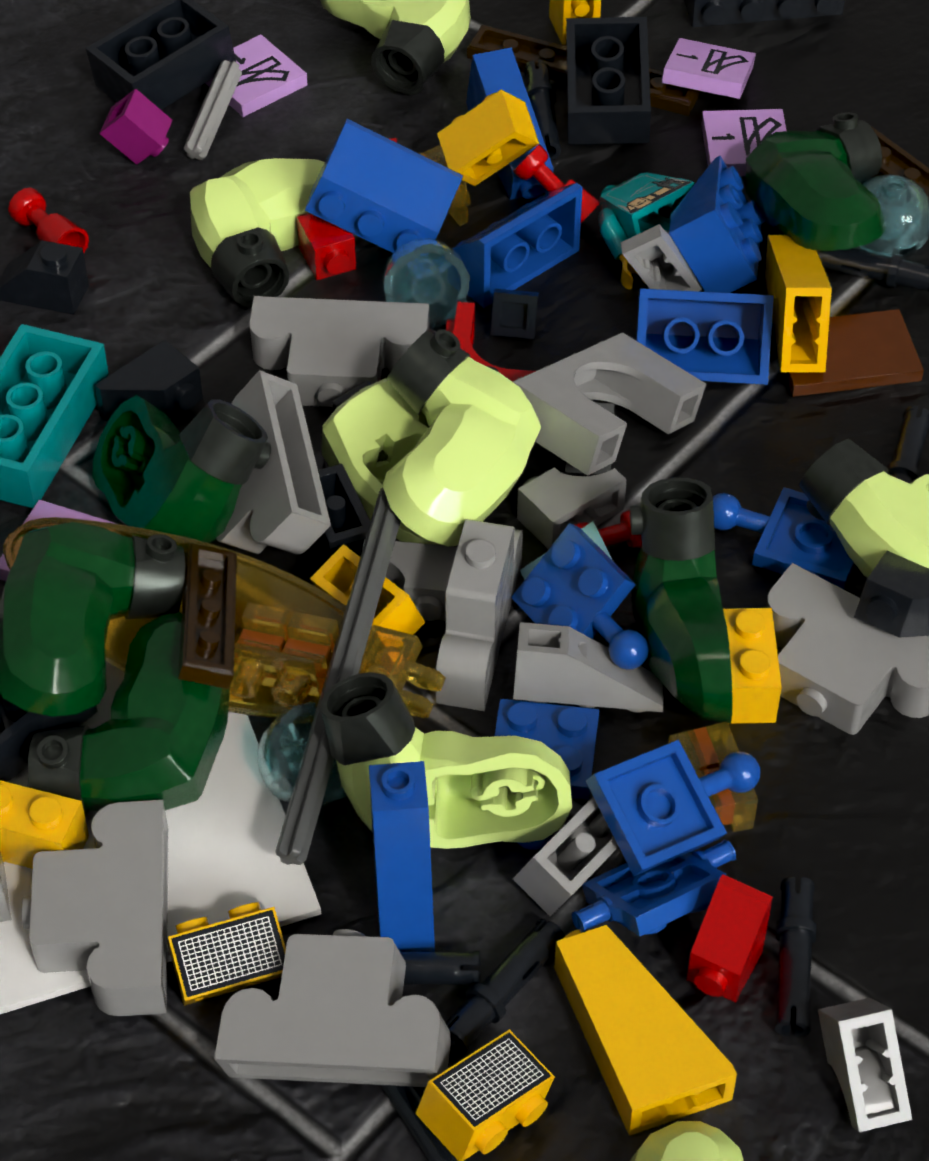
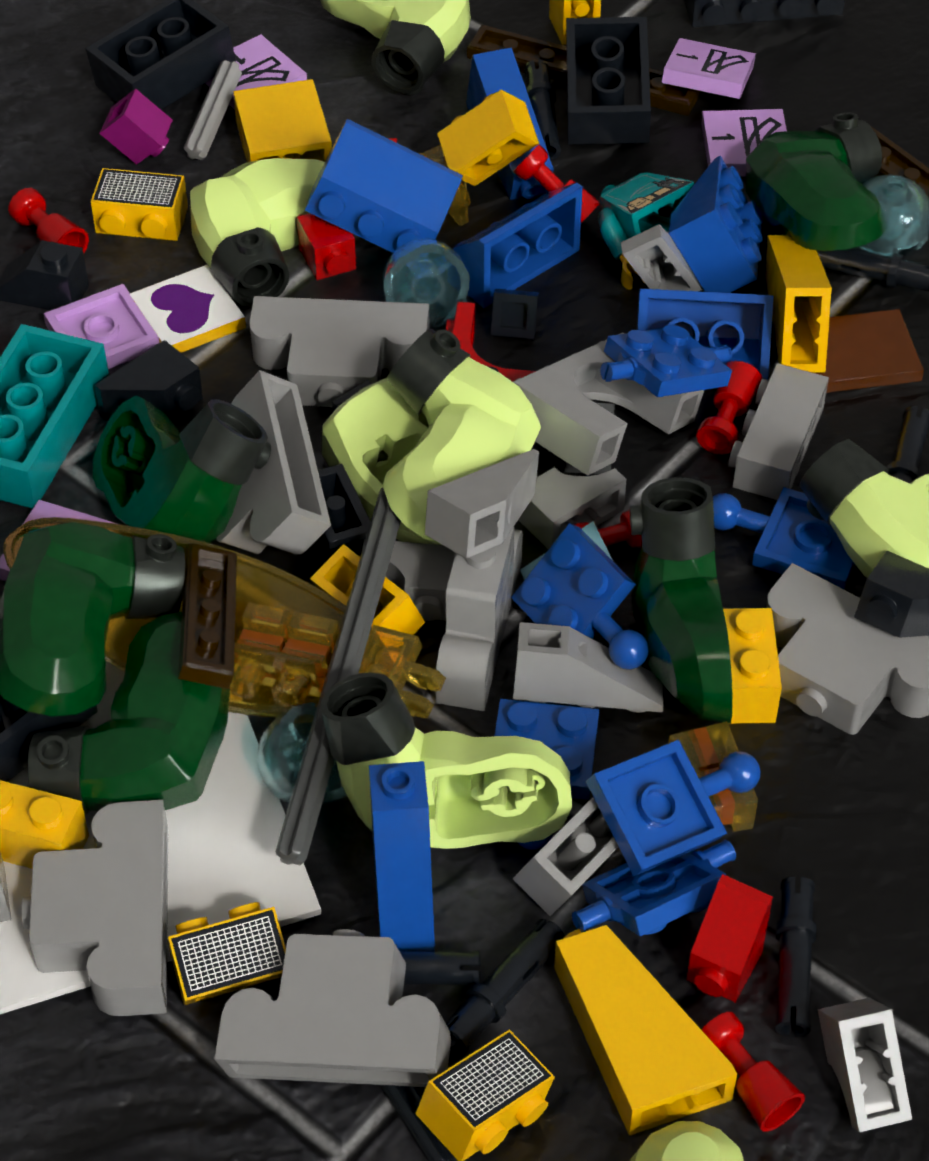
(109, 319): none -> lavender tile
(139, 204): none -> brick
(189, 309): none -> tile
(282, 122): none -> yellow brick
(482, 506): none -> light grey slope
(666, 361): none -> blue plate
(718, 432): none -> red piece
(762, 1087): none -> red piece
(778, 431): none -> light grey brick

